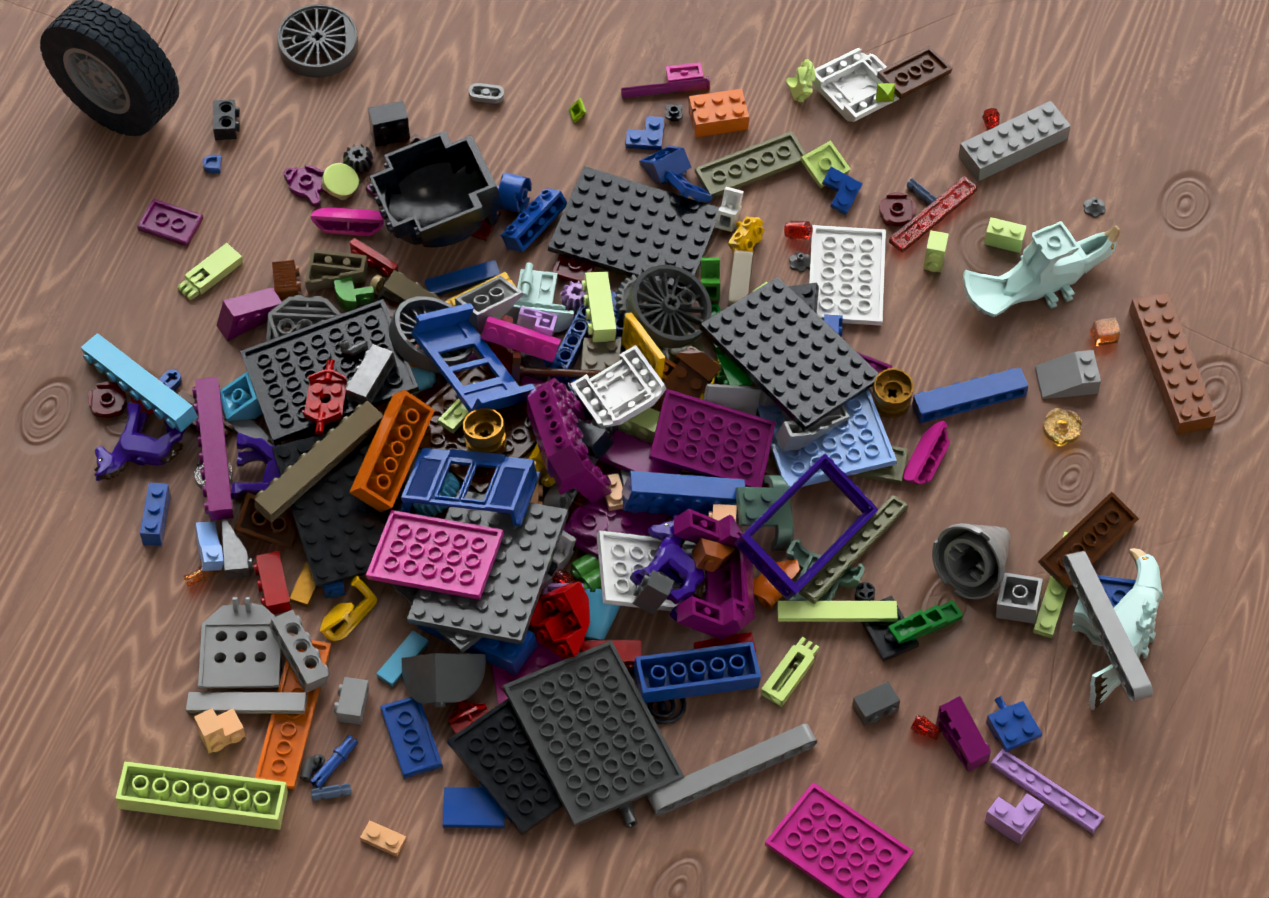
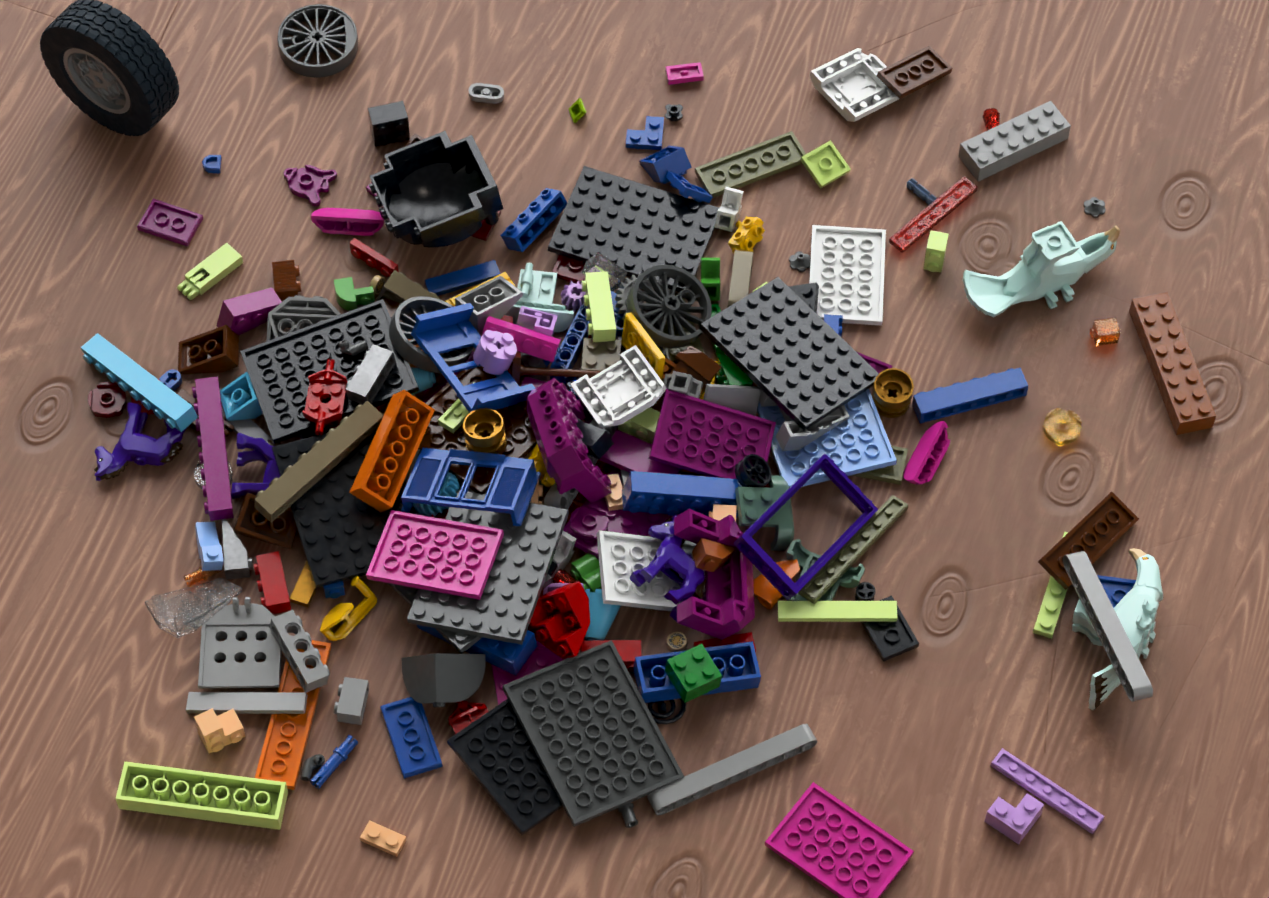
(155, 514): blue brick -> none
(191, 607): none -> clear wedge
(209, 352): none -> reddish brown slope
(225, 119): black brick -> none
(330, 265): dark tan wedge -> none
(331, 791): sand blue axle -> none
(340, 181): yellowish green tile -> none
(358, 158): dark grey gear -> none
(392, 669): medium azure tile -> none
(470, 809): blue tile -> none
(495, 352): none -> lavender brick
(514, 192): blue brick -> none
(600, 263): none -> clear brick
(652, 591): dark grey brick -> none
(669, 87): magenta axle -> none
(676, 641): none -> tan tile
(683, 384): none -> light grey brick
(693, 673): none -> green brick
(718, 113): orange piece -> none
(750, 476): none -> black wheel
(785, 680): yellowish green hinge -> none
(798, 230): clear red brick -> none
(802, 82): yellowish green piece -> none
(846, 189): blue plate -> none
(876, 703): dark grey brick -> none
(885, 92): lime slope -> none
(897, 218): plate -> none
(925, 622): green slope -> none
(925, 727): clear red cone -> none
(962, 734): magenta wedge -> none
(972, 558): light grey cone -> none
(1005, 235): yellowish green brick -> none
(1013, 725): blue plate -> none
(1019, 598): light grey brick -> none
(1069, 375): light grey slope -> none

